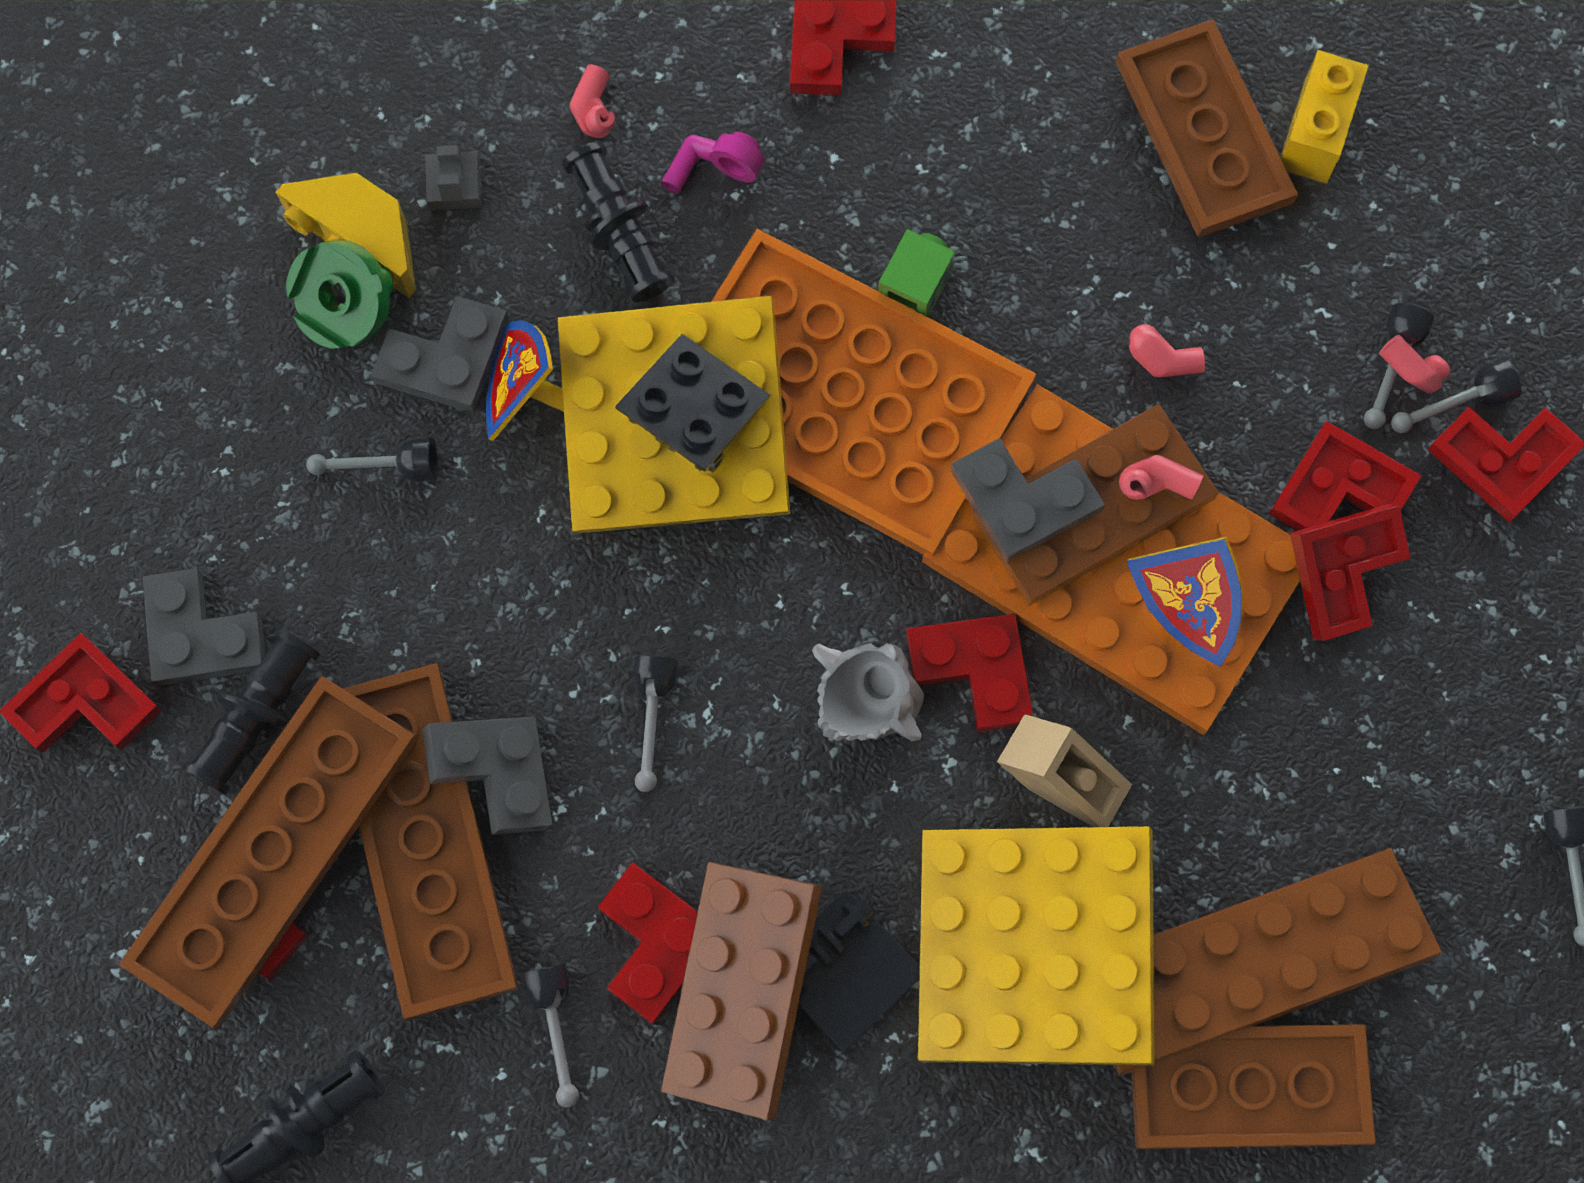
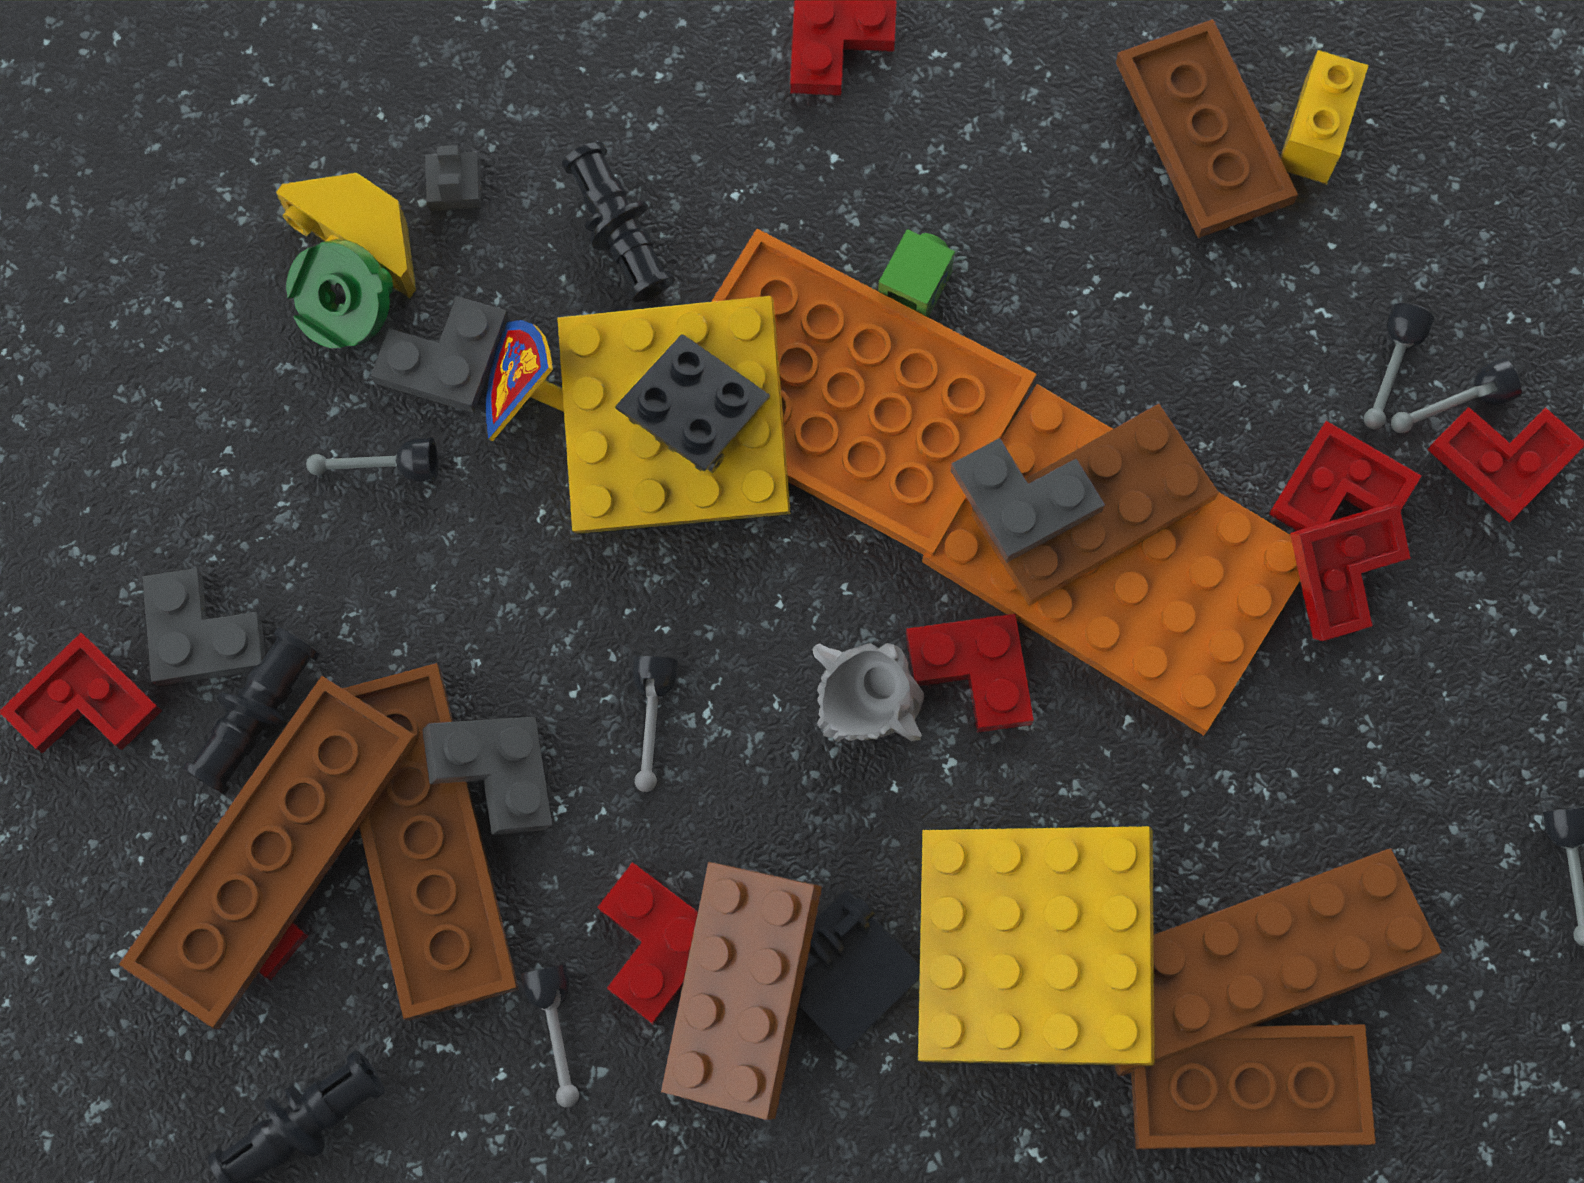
(588, 107): coral arm -> none
(732, 154): dark pink plate -> none
(1064, 770): tan slope -> none
(1156, 475): coral arm -> none
(1159, 356): coral arm -> none
(1194, 595): shield -> none
(1422, 373): coral arm -> none

